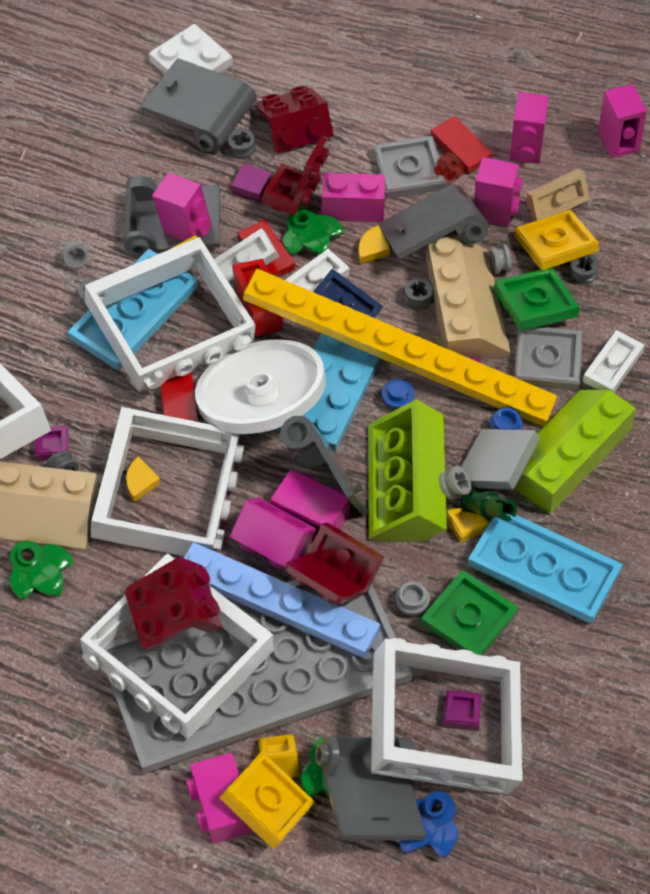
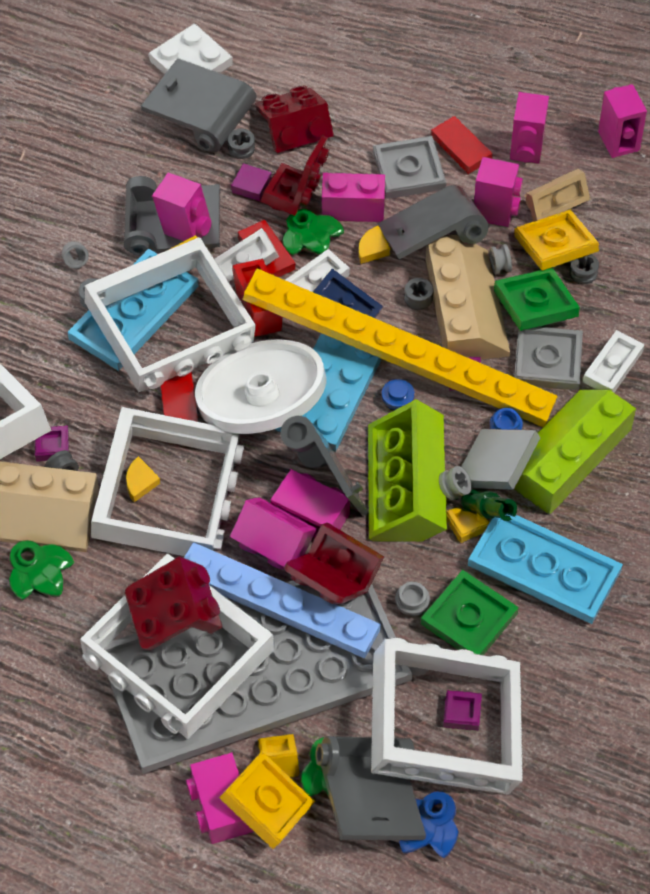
(449, 167): clear red piece -> none

